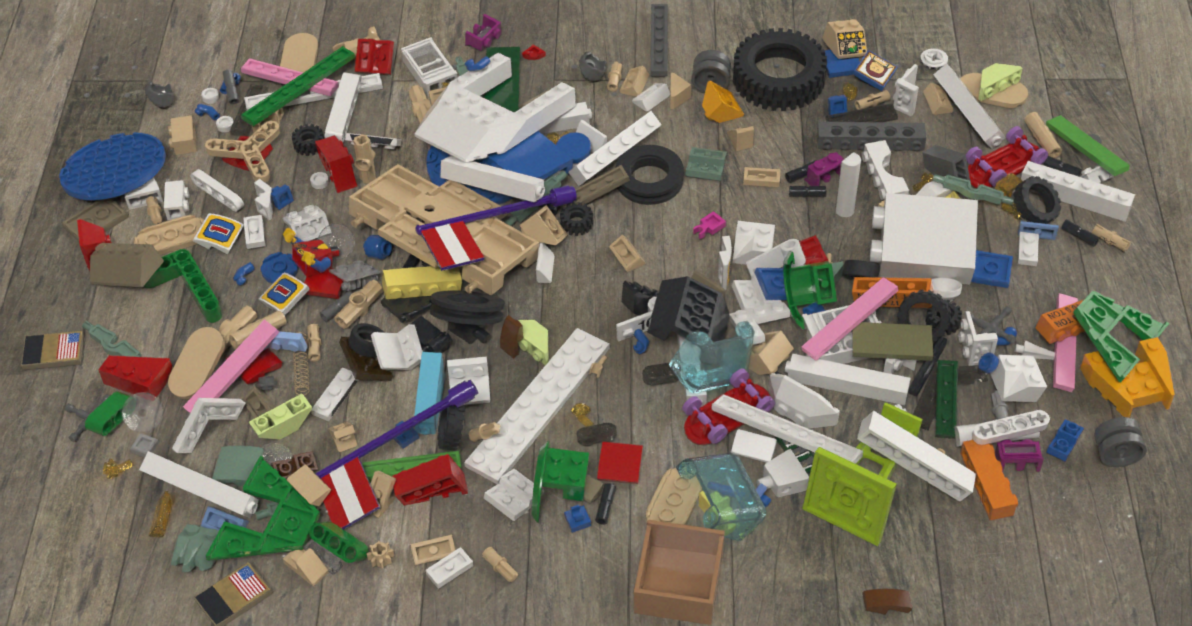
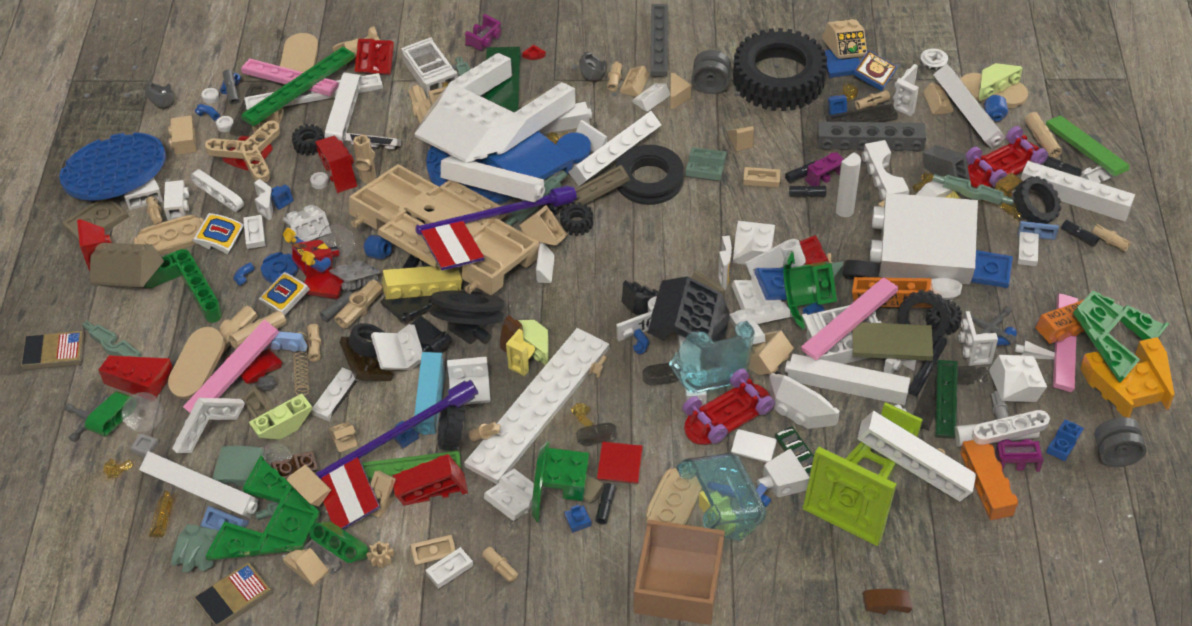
(471, 66): blue arm -> none
(518, 353): none -> light yellow panel
(626, 254): tan slope -> none
(711, 223): dark pink plate -> none
(720, 104): light orange slope -> none
(783, 428): white tile -> none
(988, 362): blue tile -> none
(996, 107): none -> blue head

